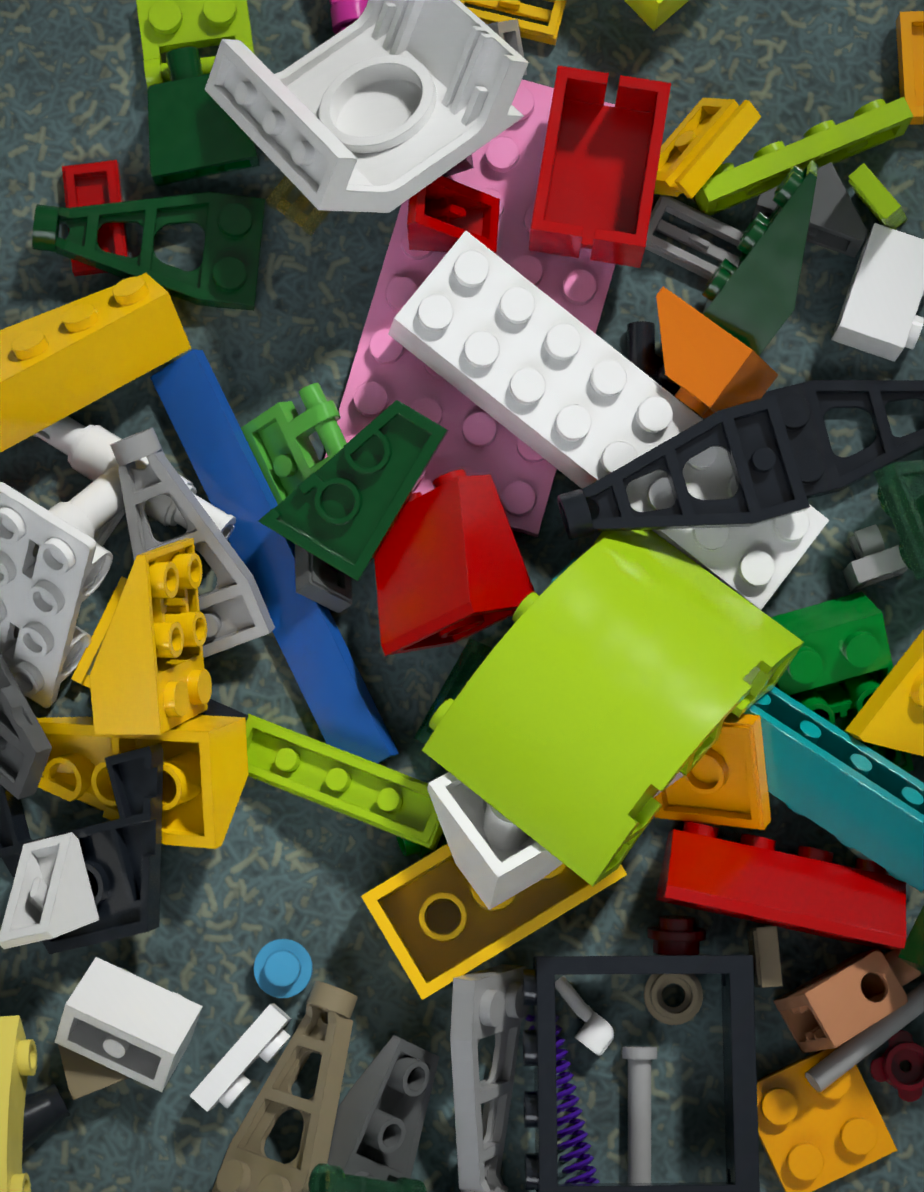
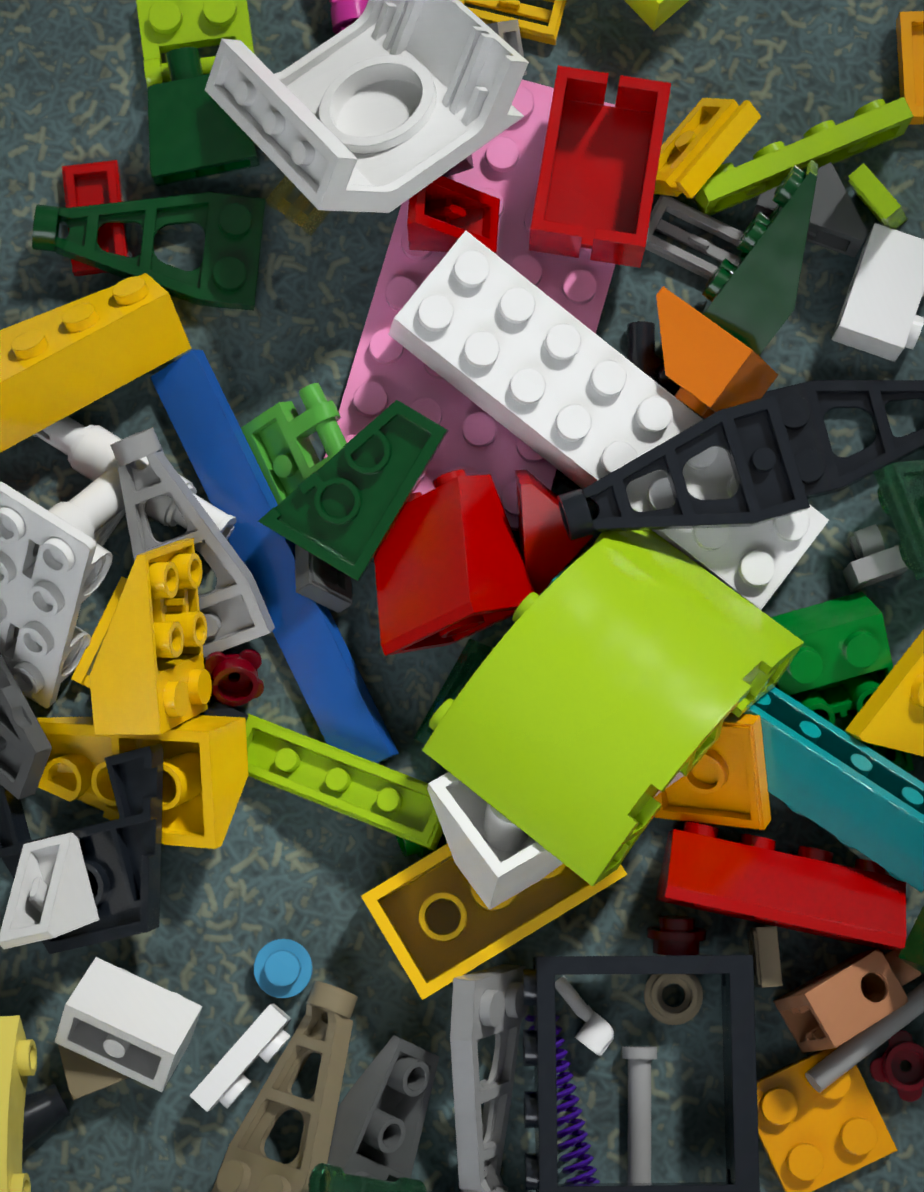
(235, 690): none -> dark red plate
(542, 532): none -> red slope

